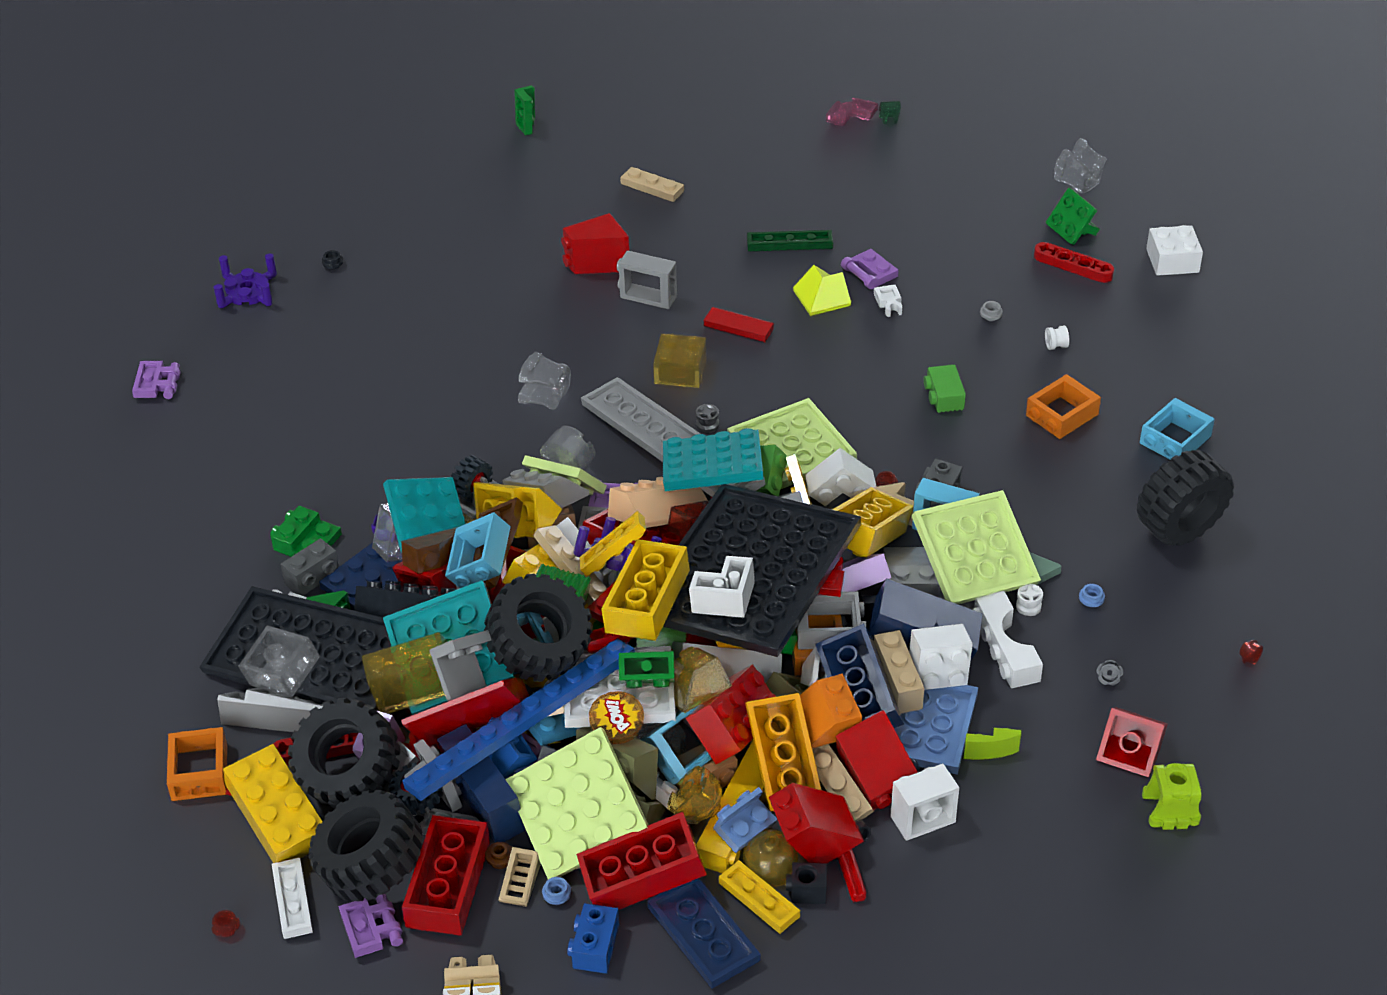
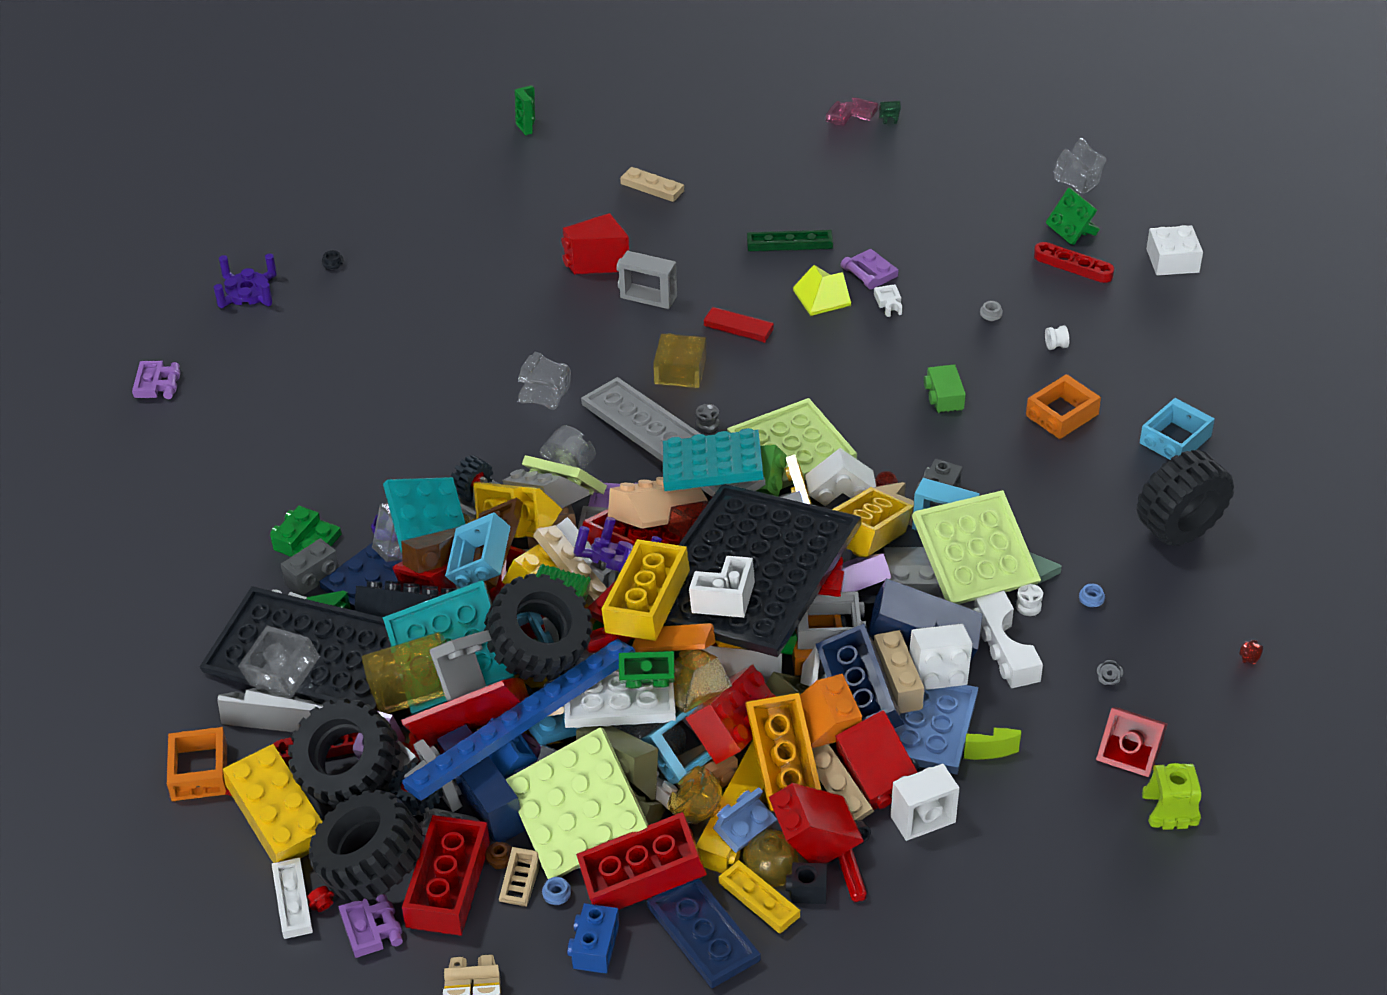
(224, 918): clear red plate -> none
(320, 898): none -> red plate
(613, 544): yellow plate -> none
(618, 715): tile -> none
(678, 638): none -> orange slope

